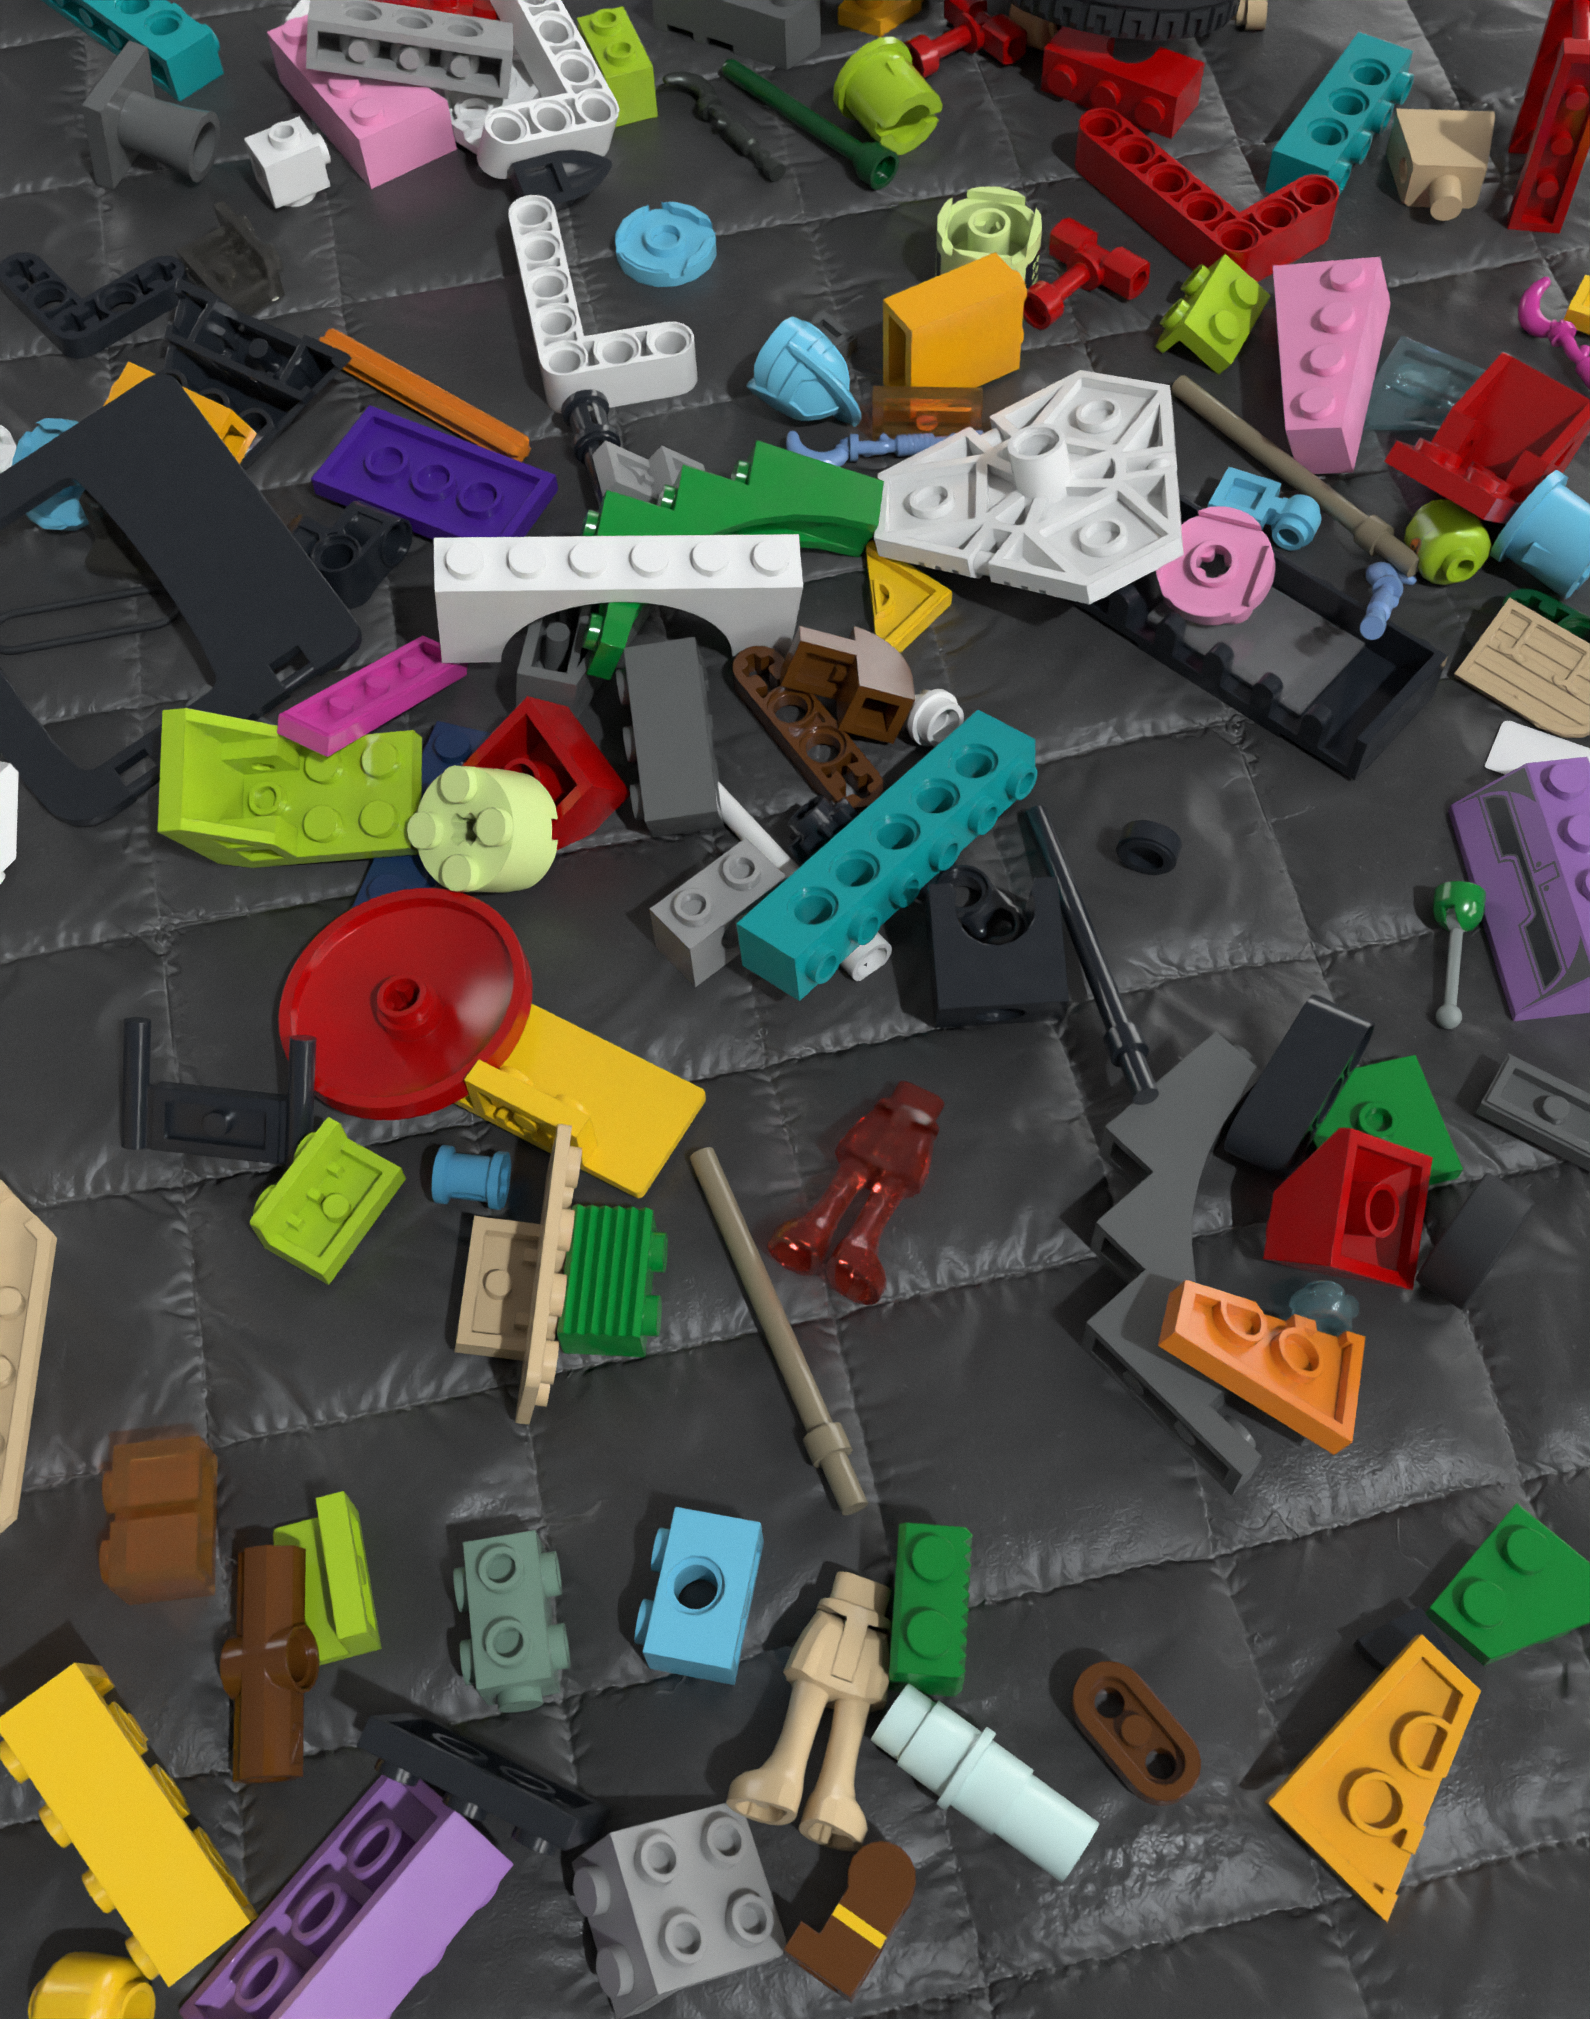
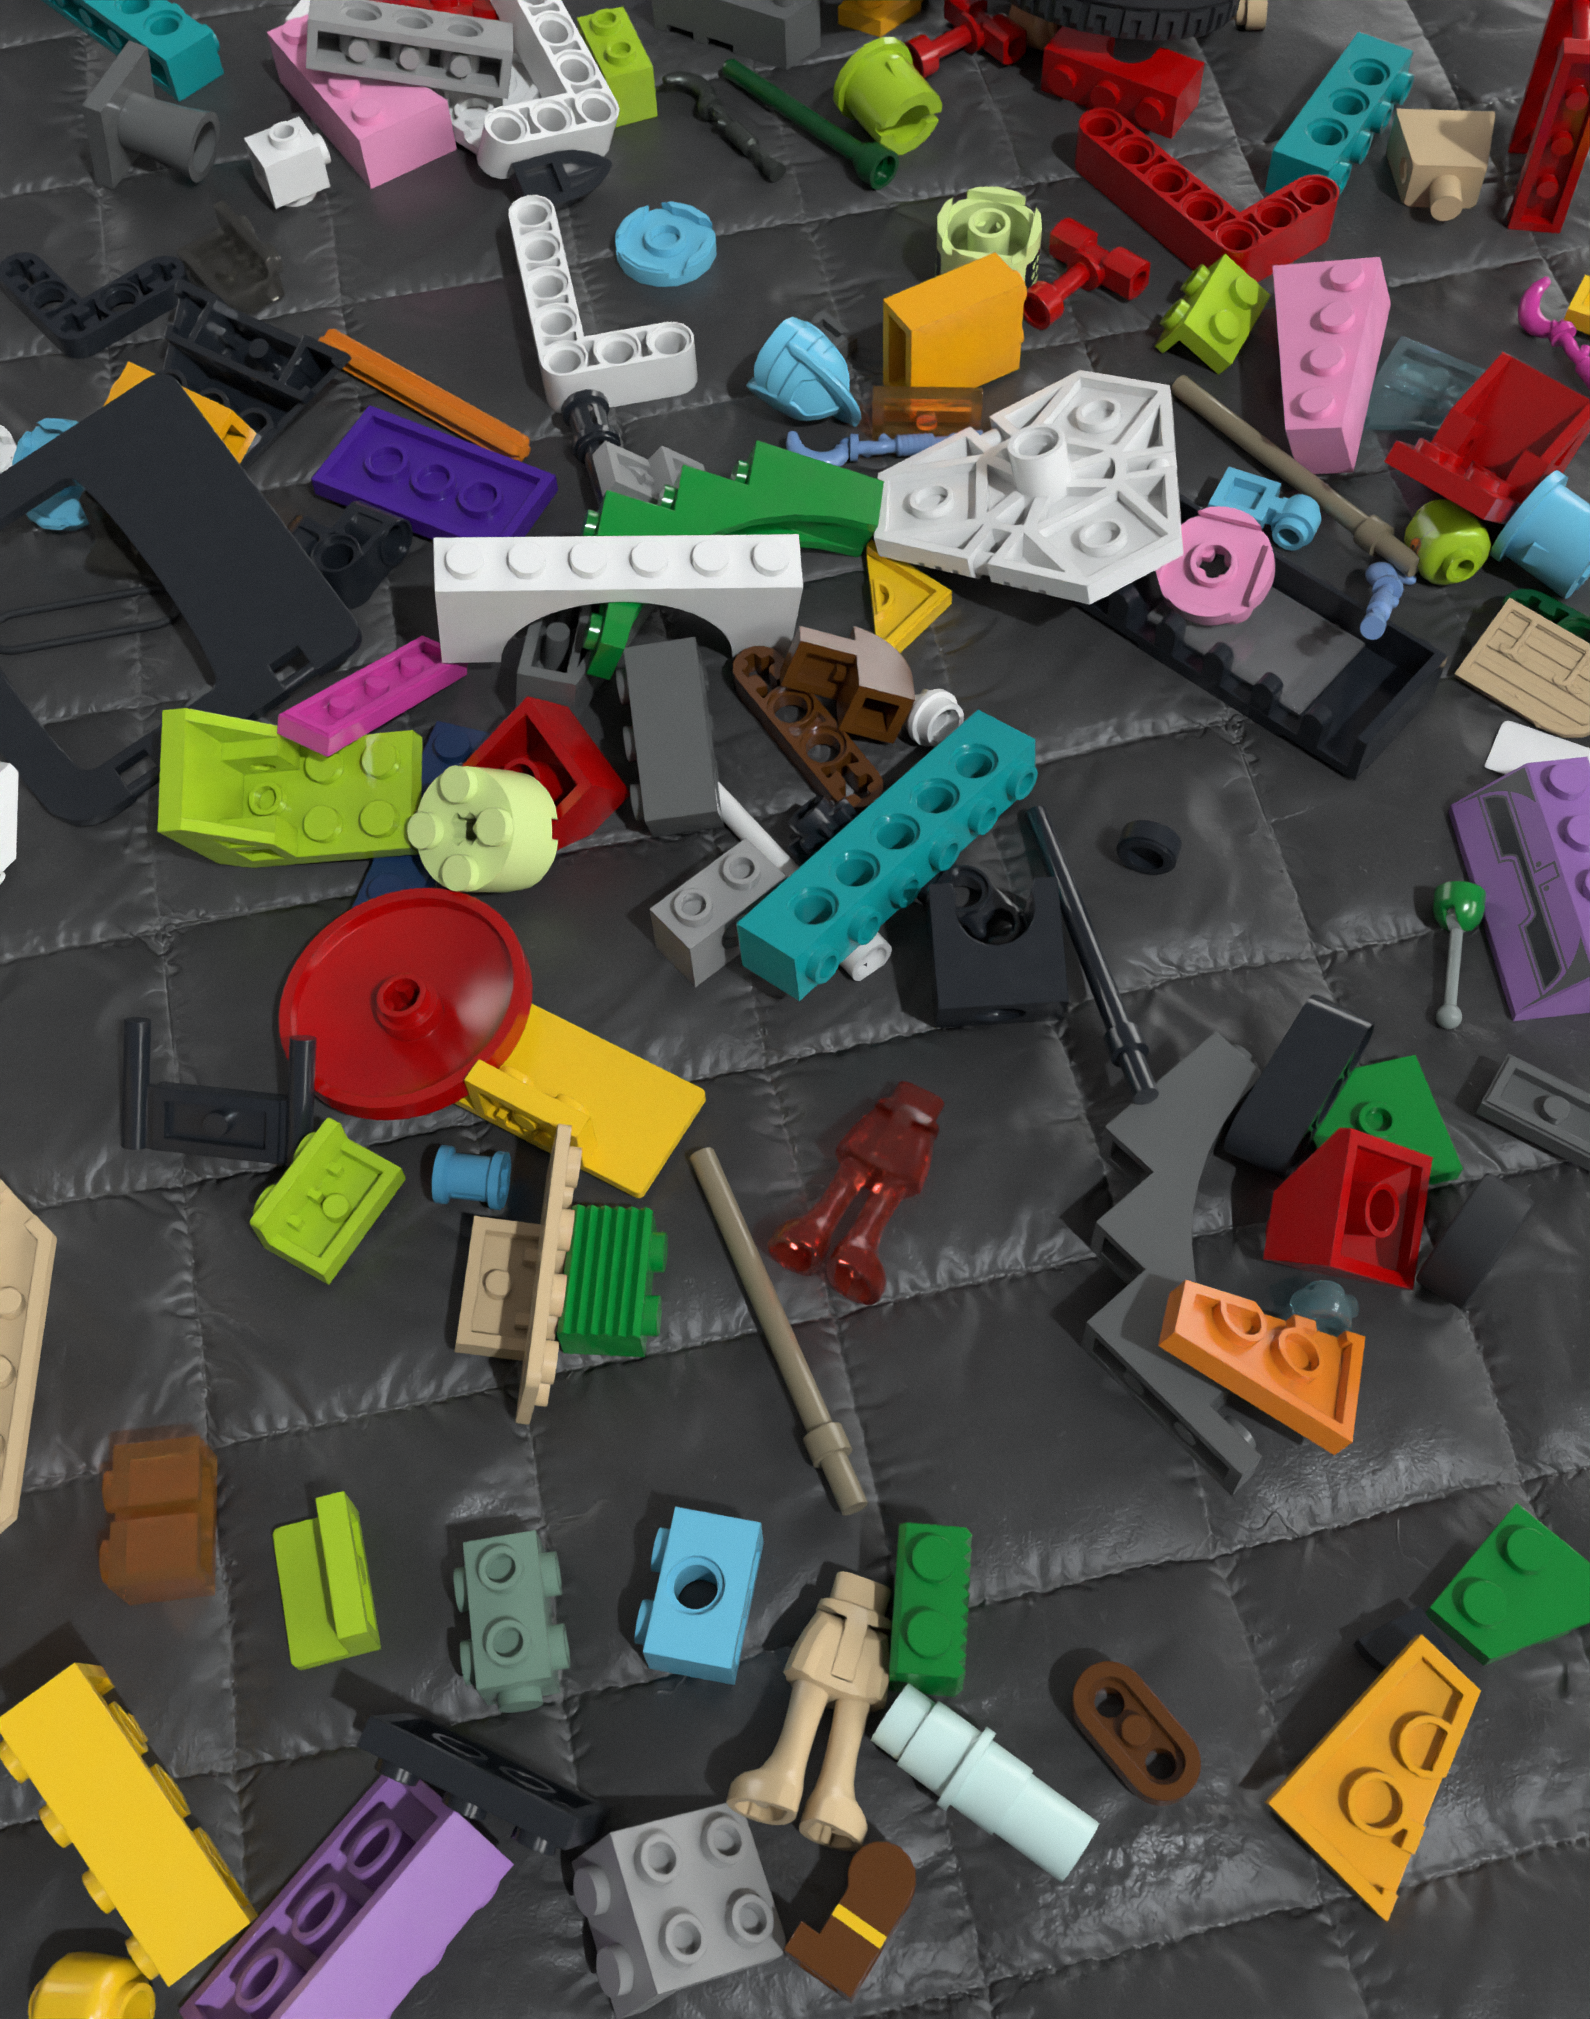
(269, 1665): reddish brown piece -> none

